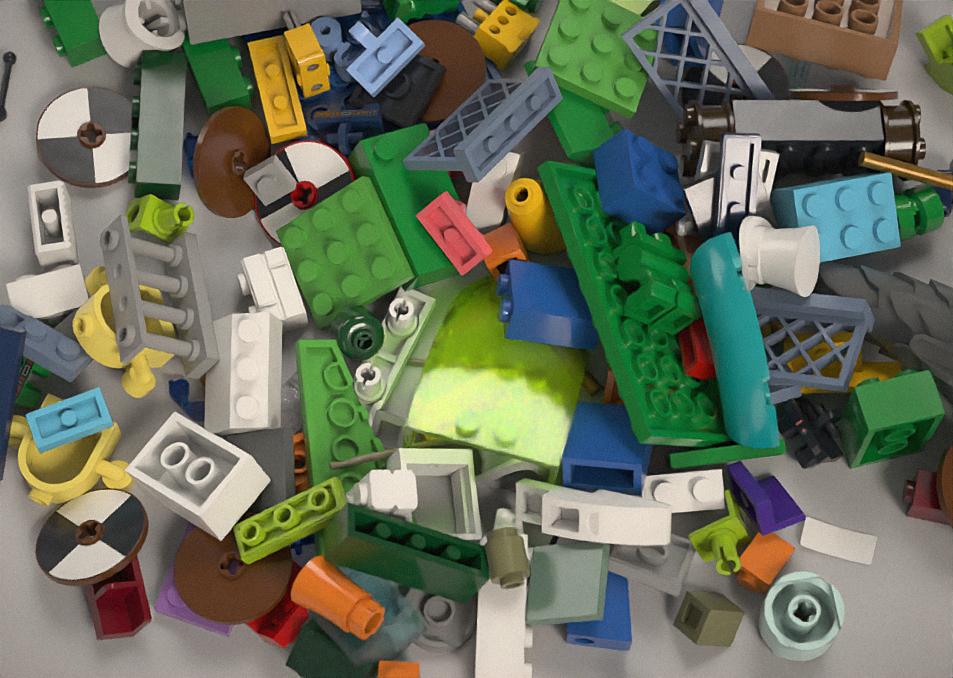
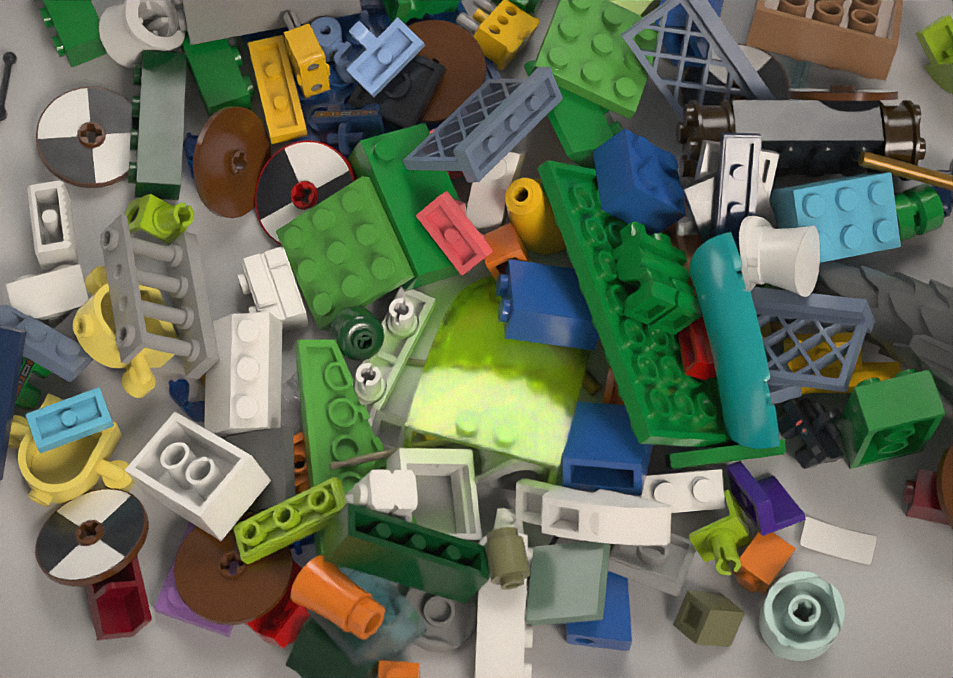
(270, 180): light grey plate -> none

